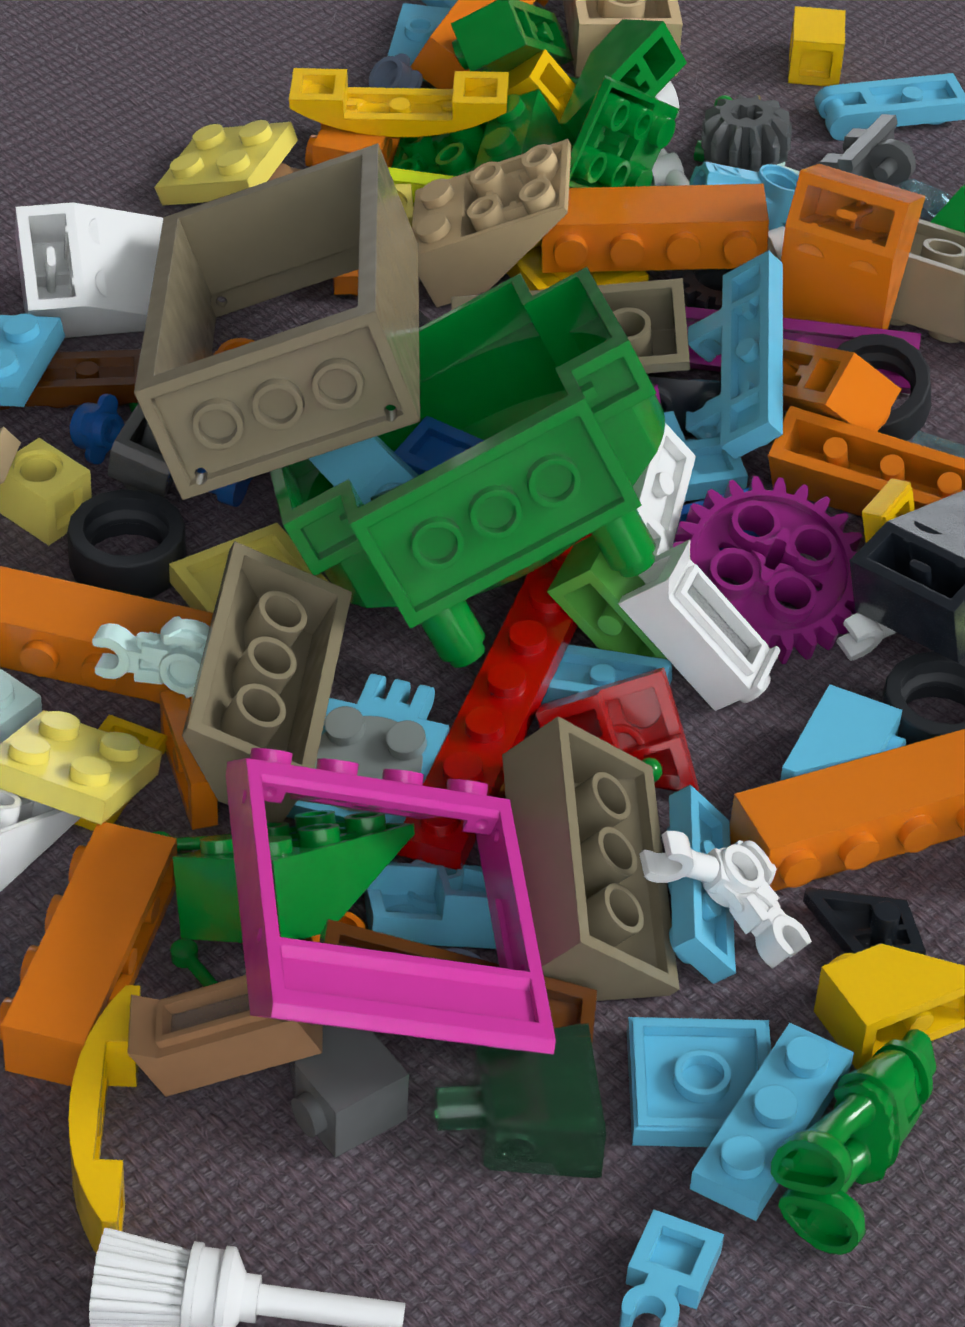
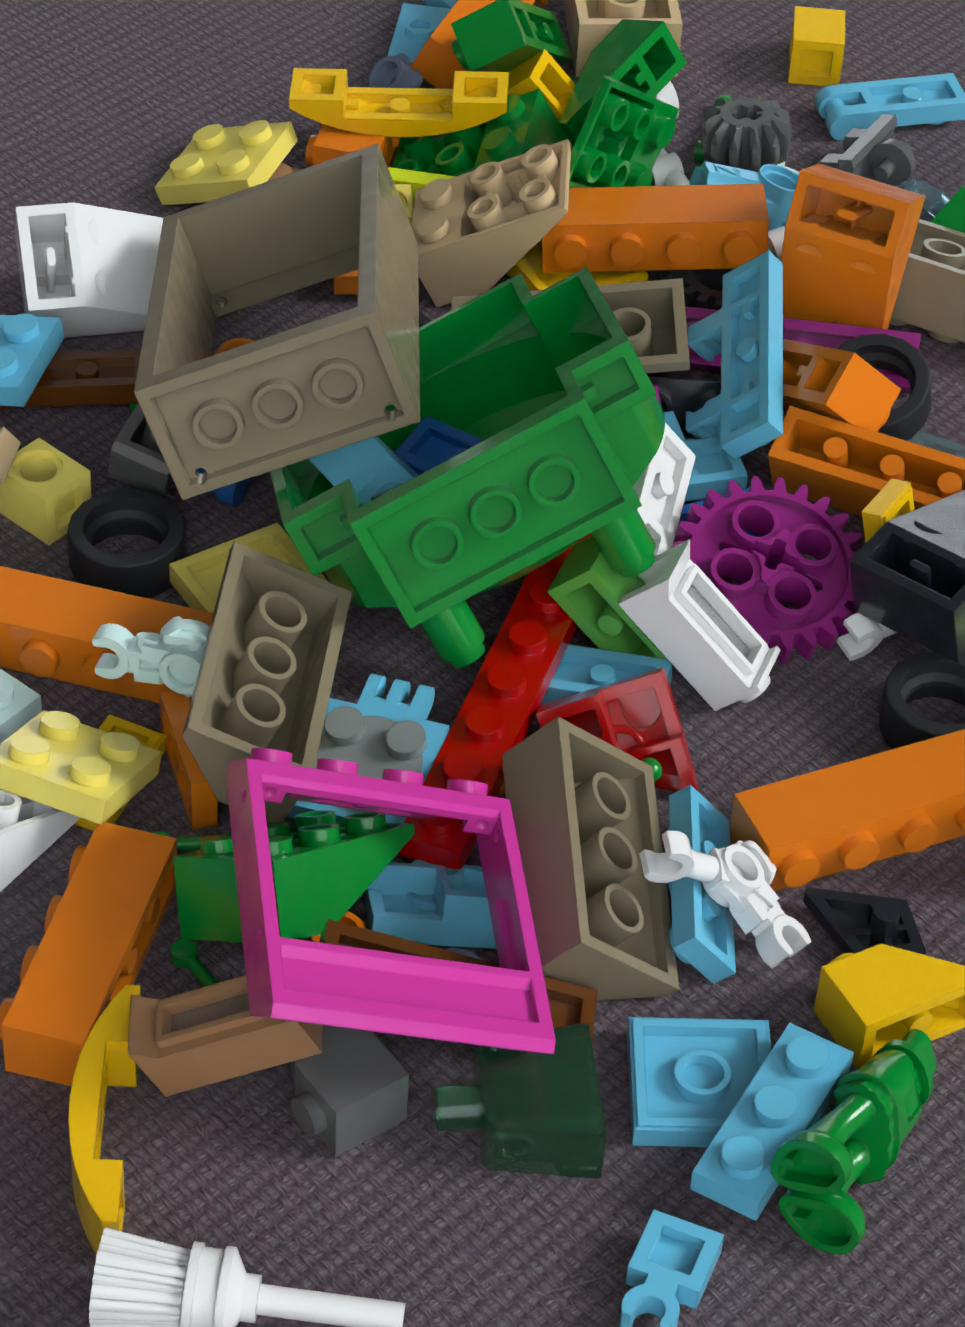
(96, 427): blue plate -> none
(843, 730): medium azure slope -> none

